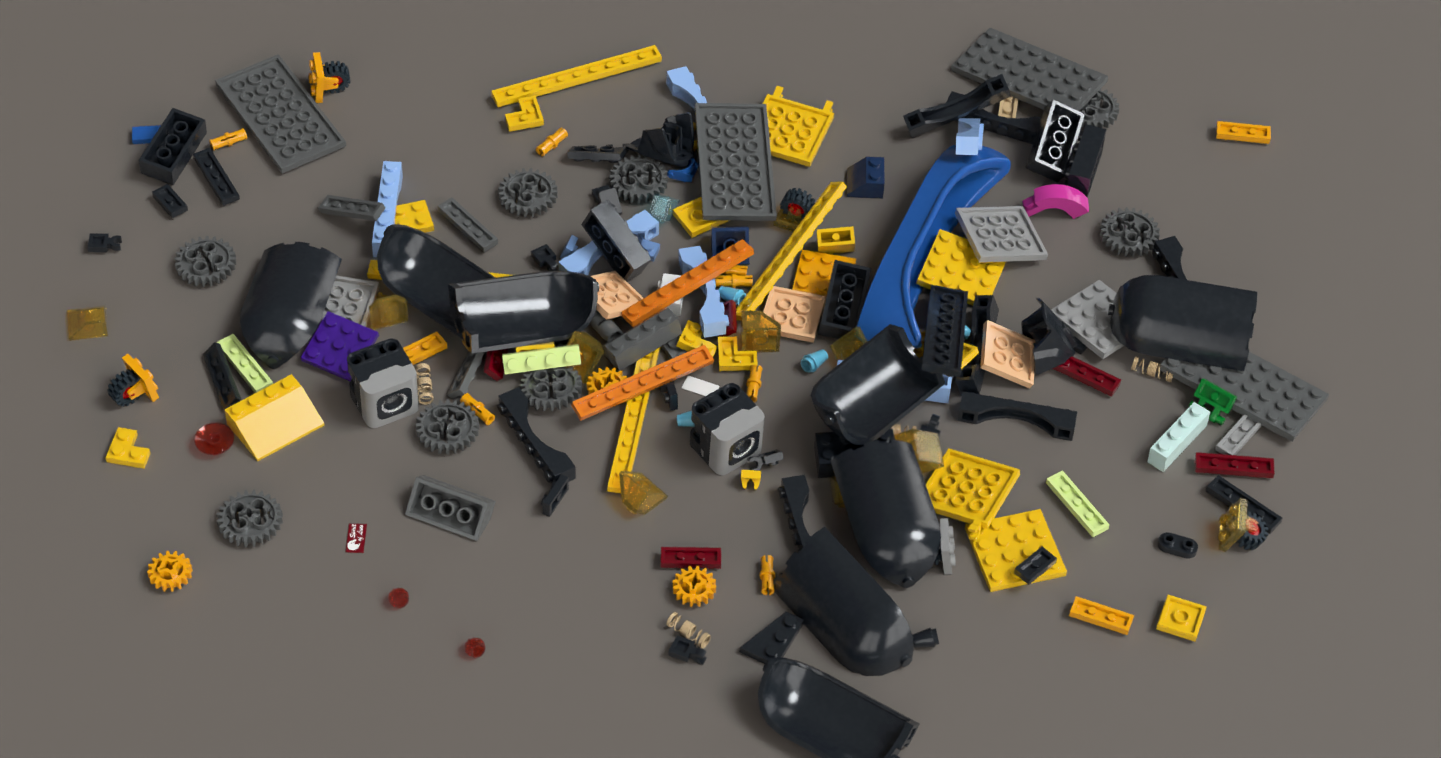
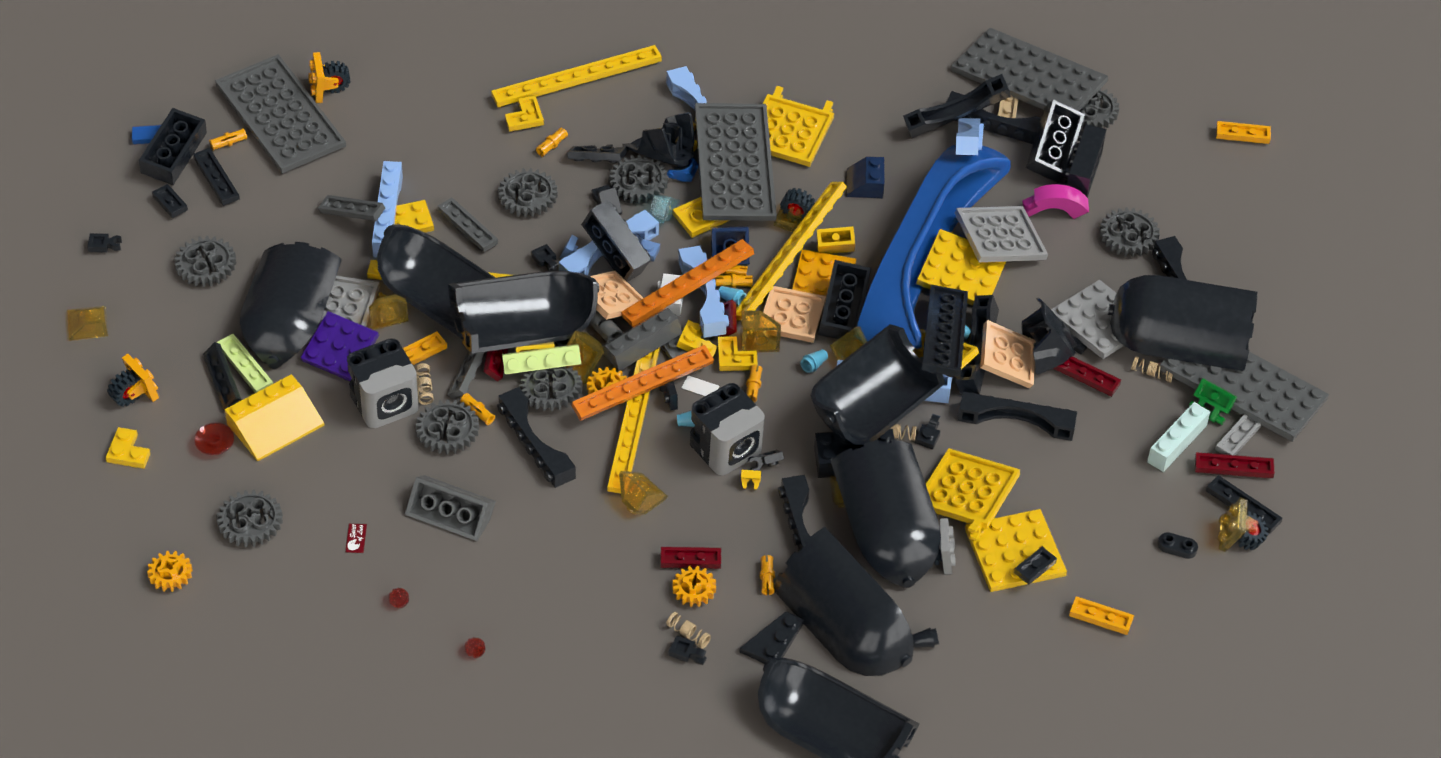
(557, 492): black plate -> none
(926, 448): clear yellow slope -> none
(1077, 503): yellowish green plate -> none
(1181, 618): yellow plate -> none

